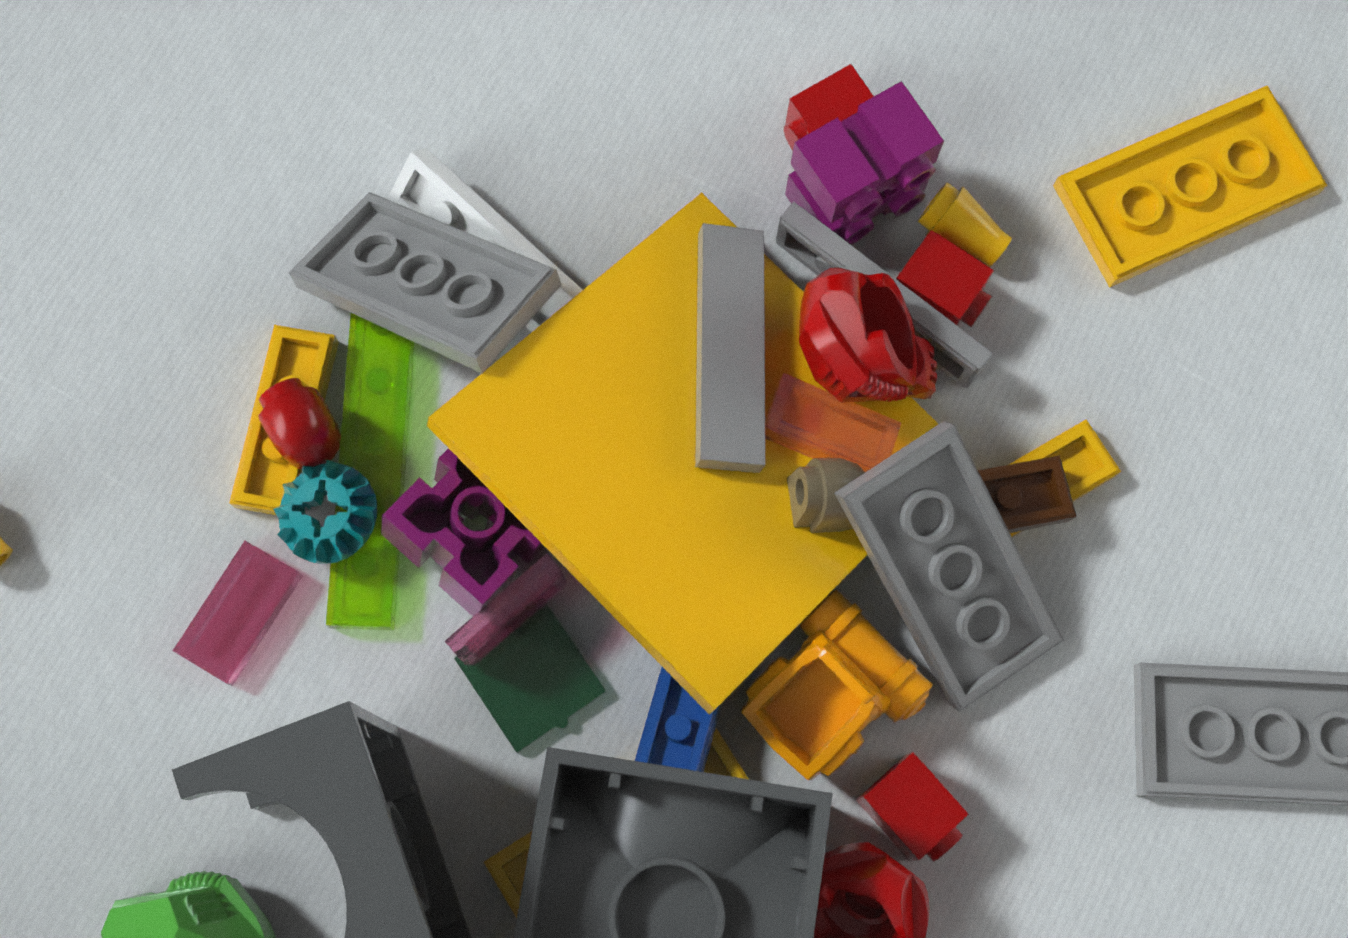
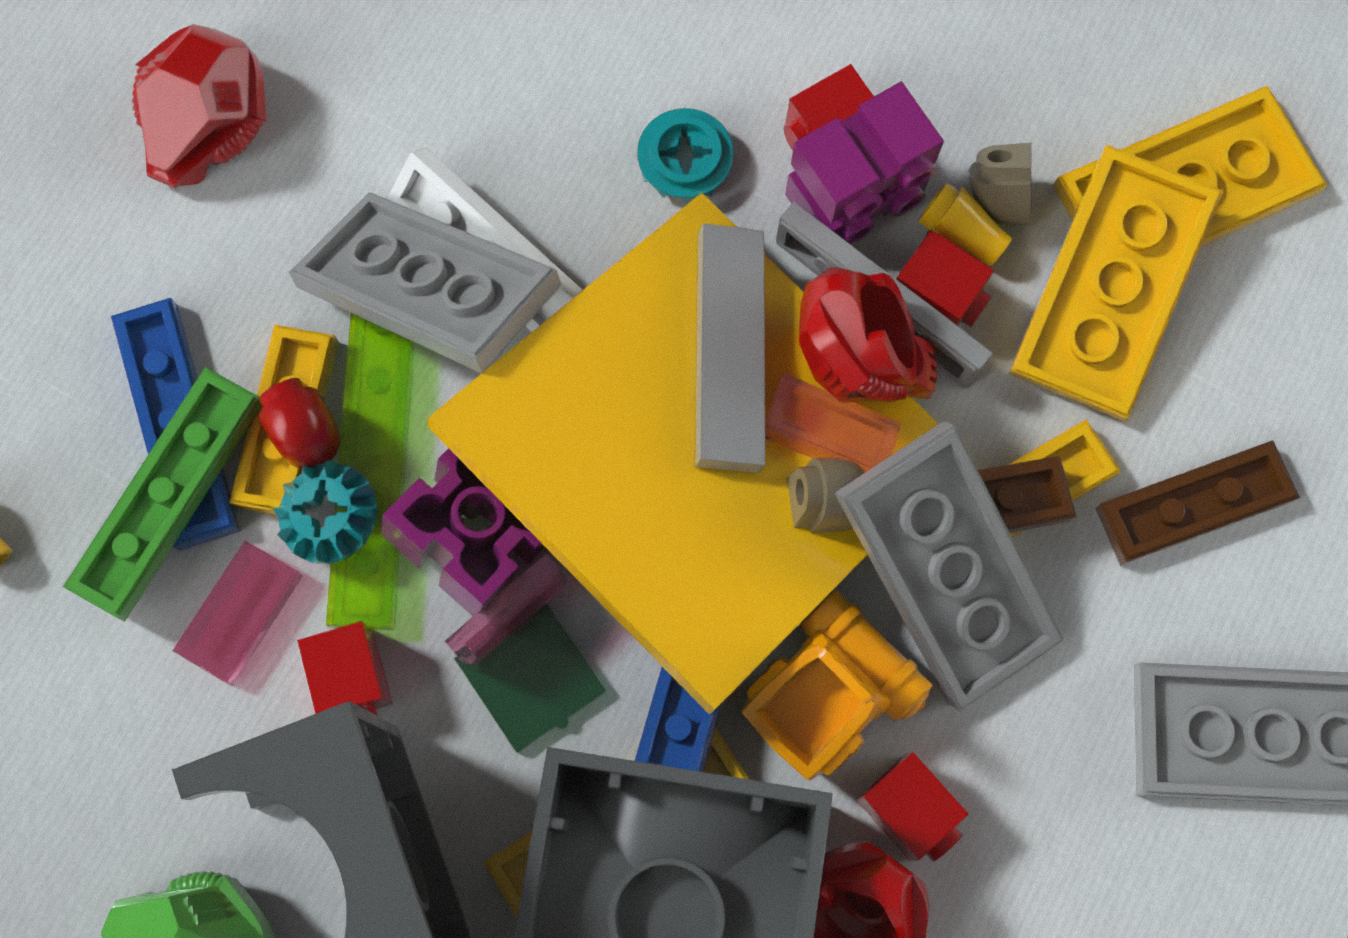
(159, 378): none -> blue tile
(163, 494): none -> bright green tile
(197, 103): none -> red helmet
(344, 668): none -> red brick
(704, 136): none -> teal gear
(1004, 182): none -> dark tan piece
(1115, 282): none -> yellow tile
(1196, 502): none -> reddish brown tile

